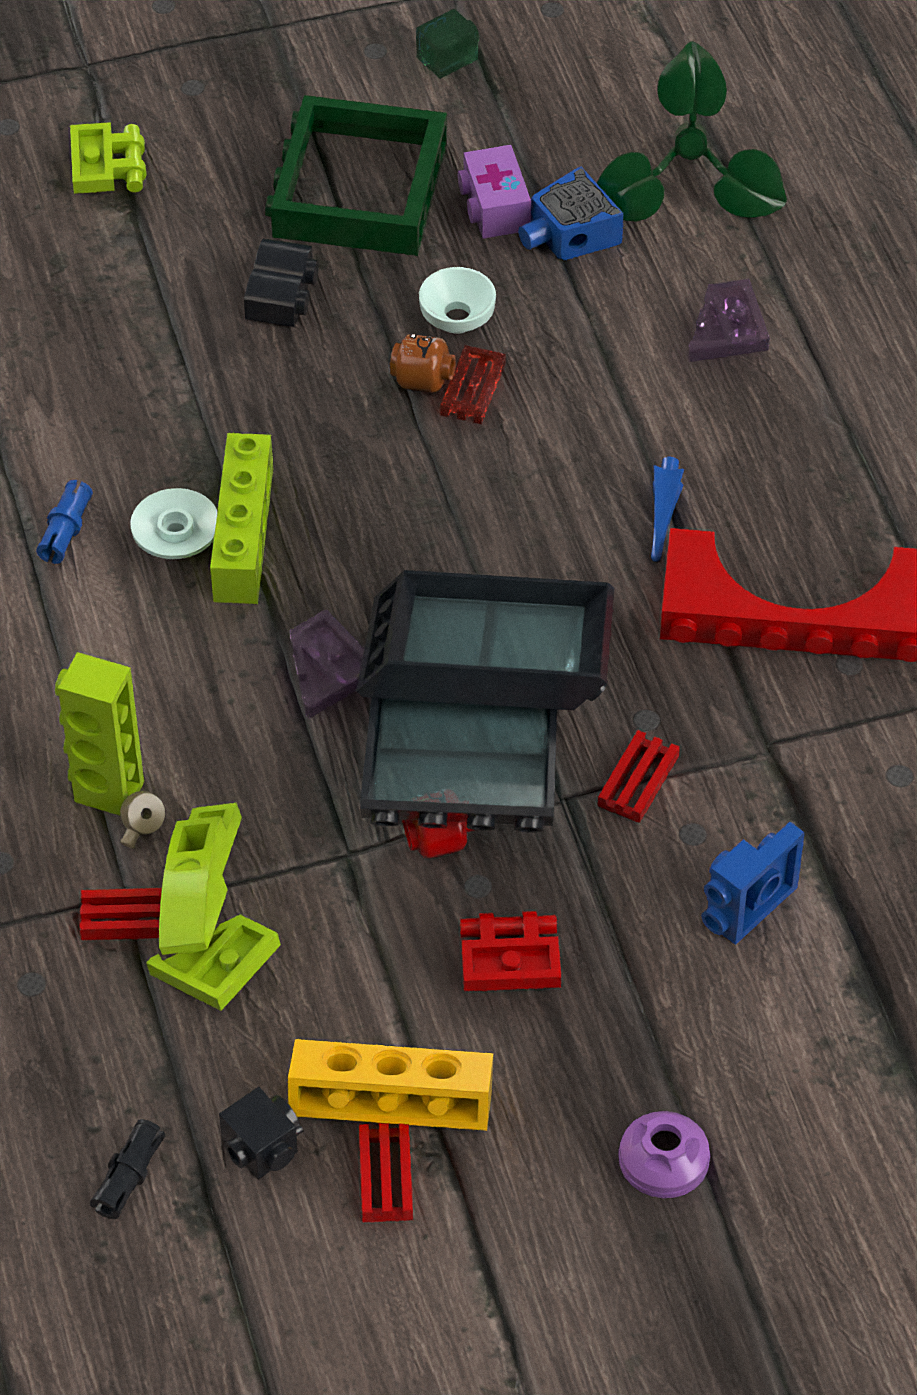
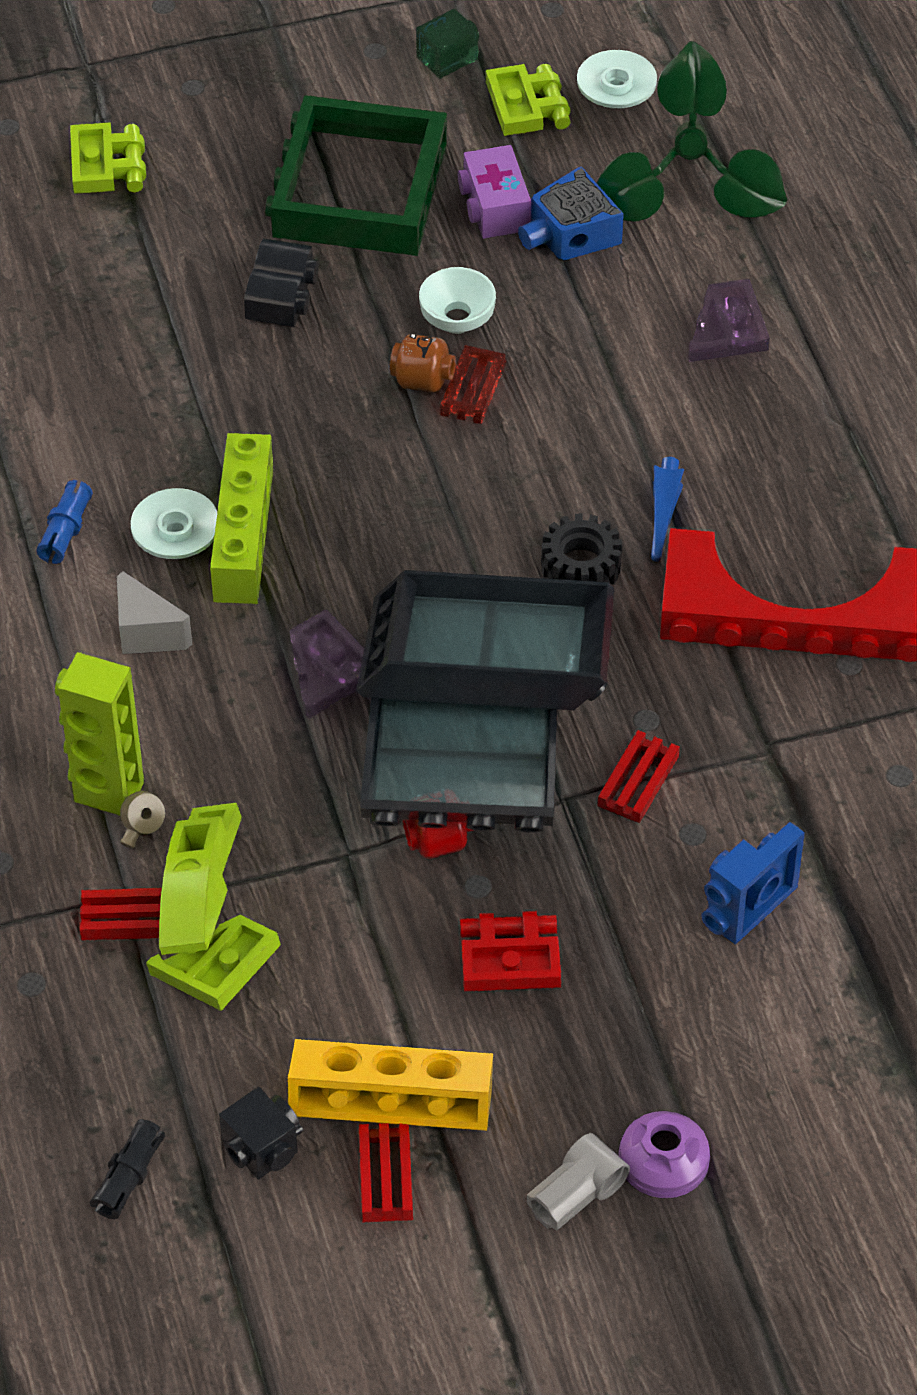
(149, 620): none -> light grey slope
(516, 101): none -> lime plate
(581, 536): none -> black tyre
(587, 1173): none -> light grey piece
(616, 79): none -> light aqua dish

